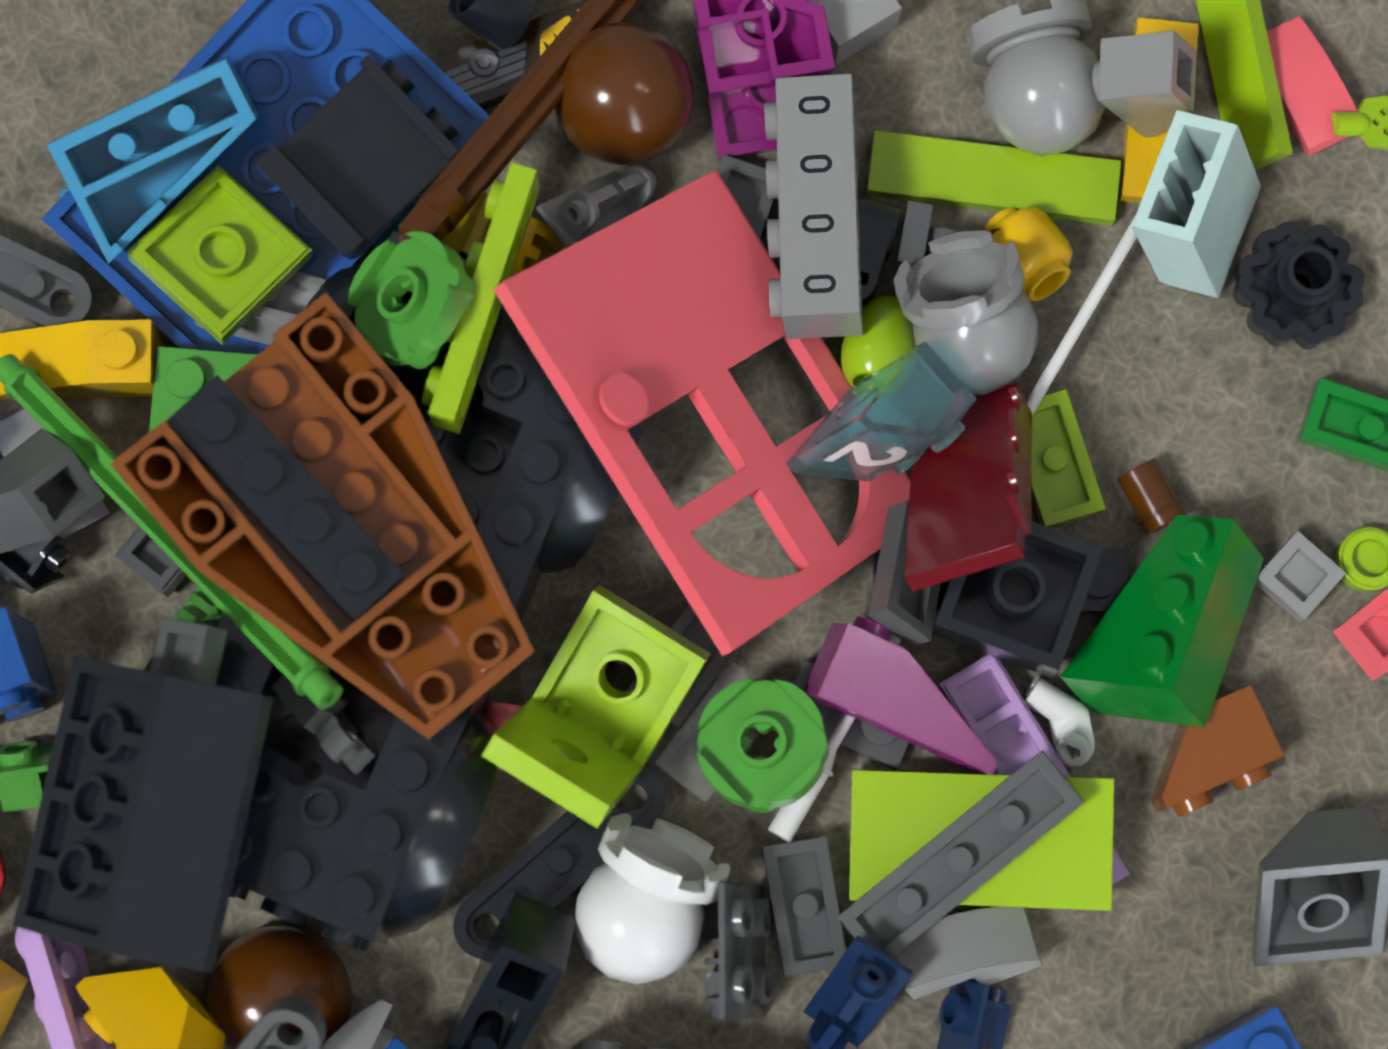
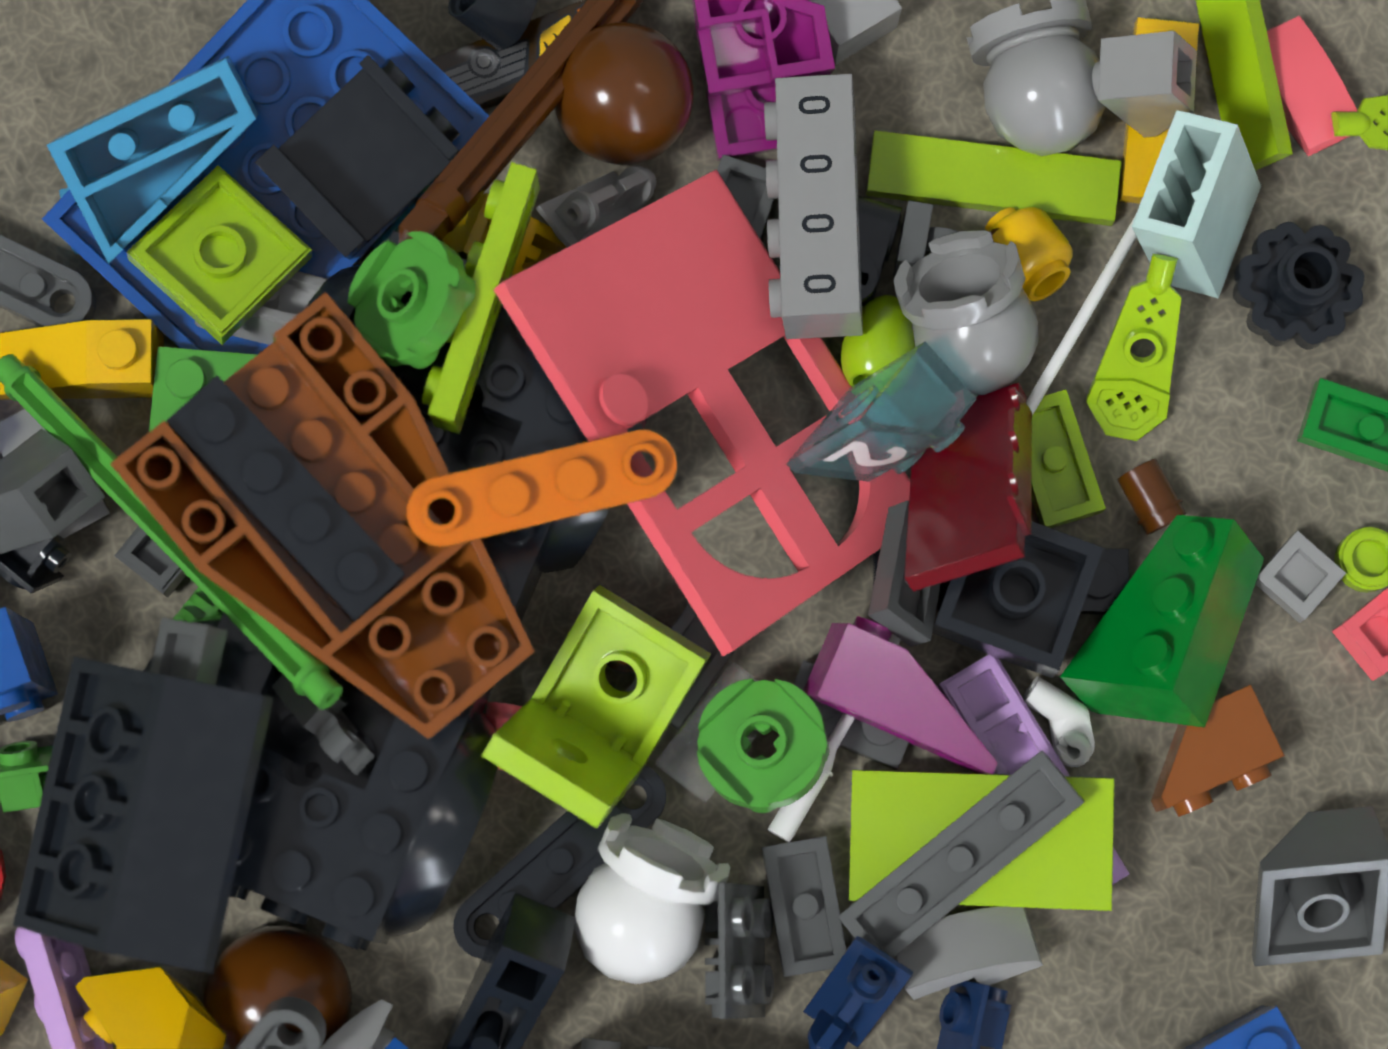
(541, 488): none -> orange plate
(1137, 375): none -> lime piece

